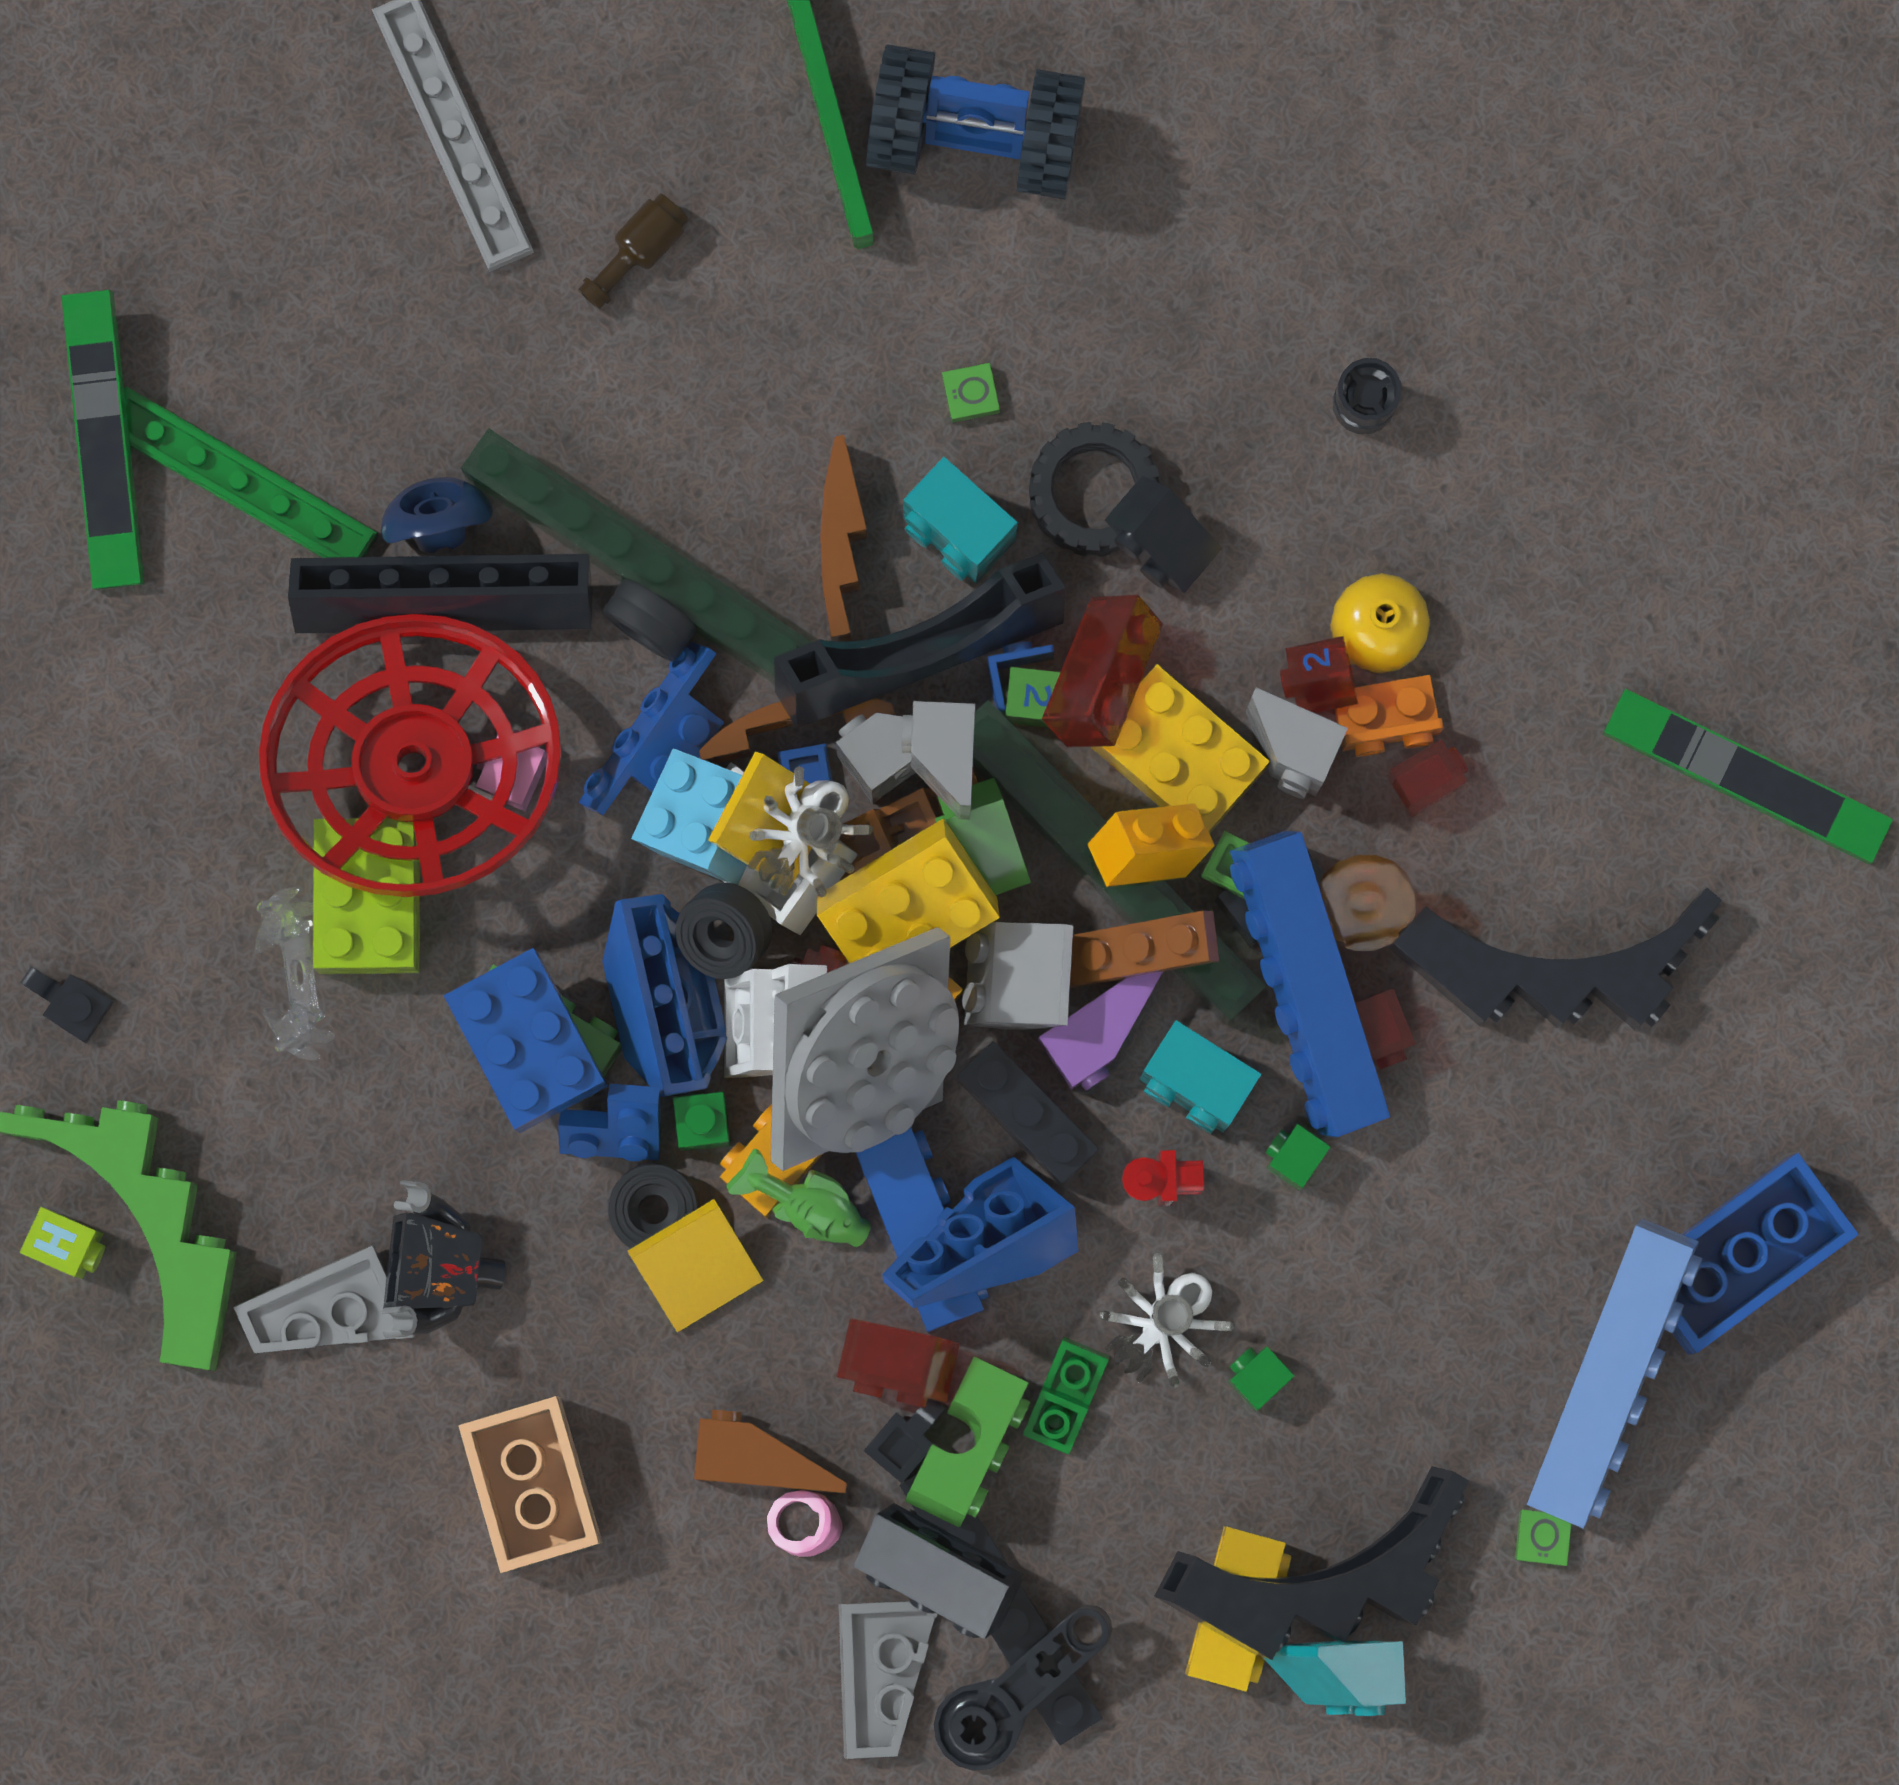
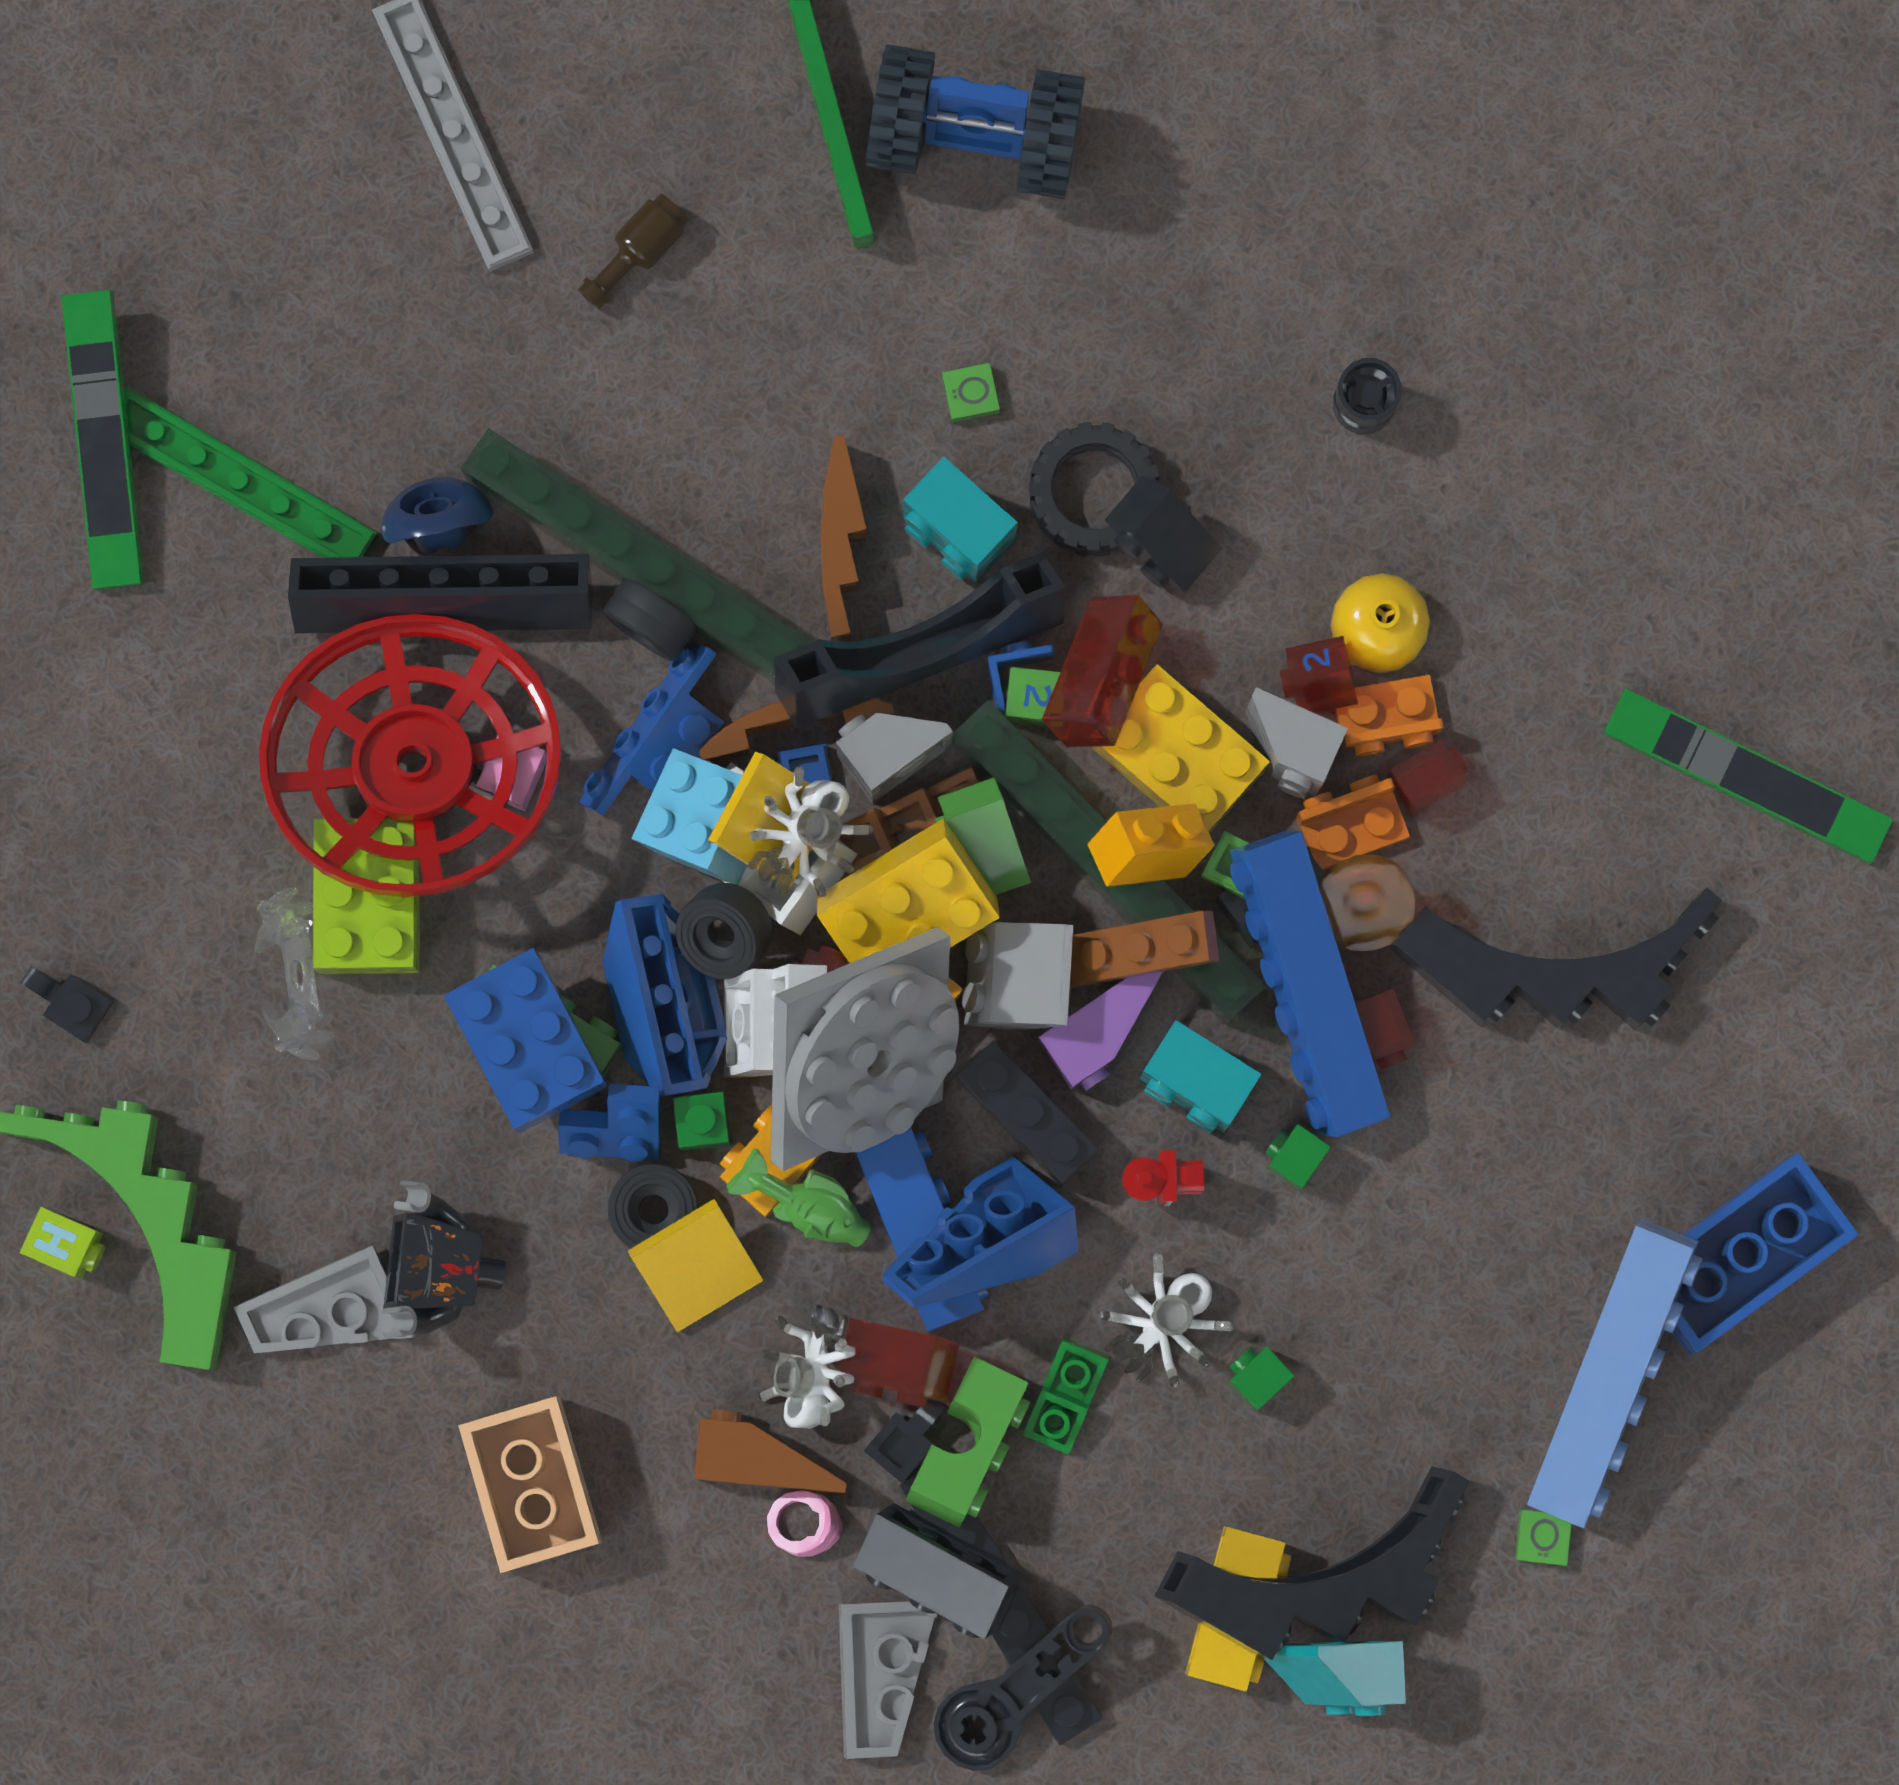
(807, 1379): none -> animal
(942, 750): light grey slope -> none
(1353, 822): none -> orange bracket

